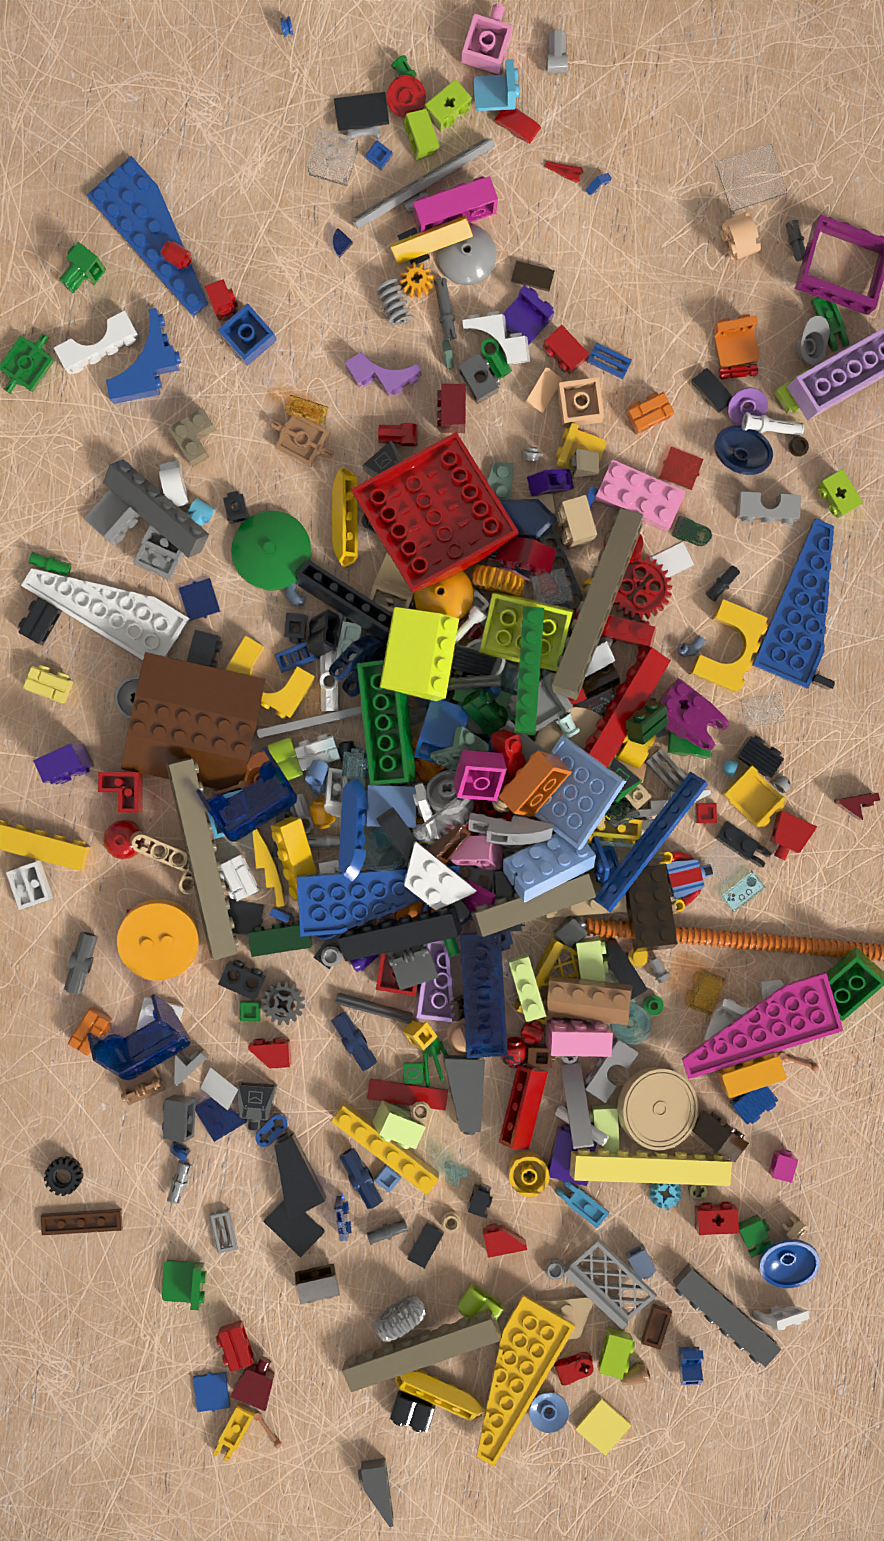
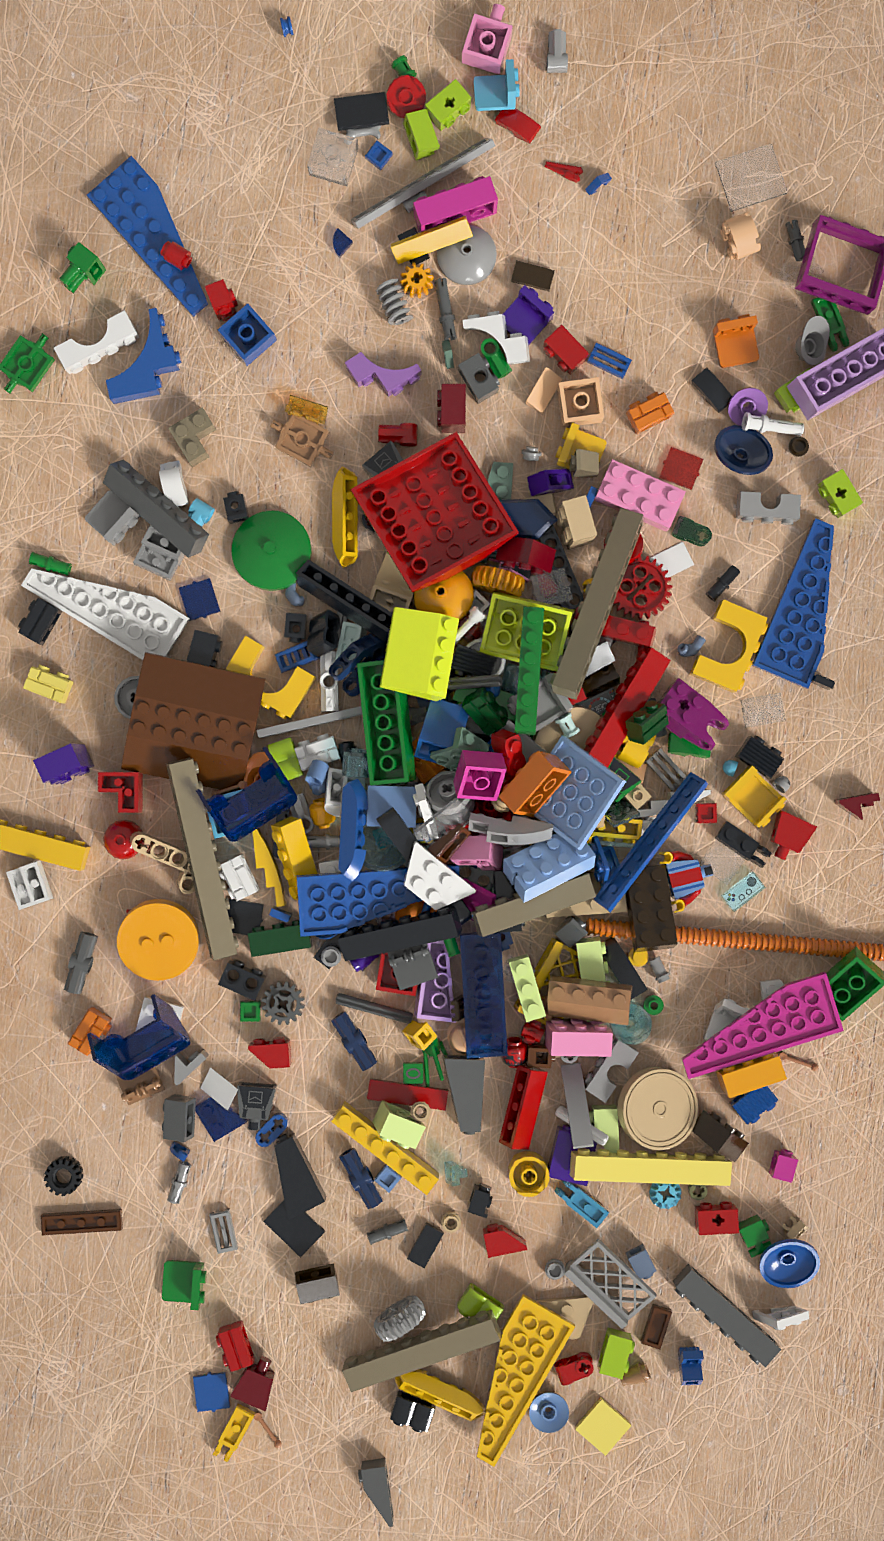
(342, 1209): clear blue wing -> none
(704, 991): clear yellow brick -> none
(738, 371): red axle -> none

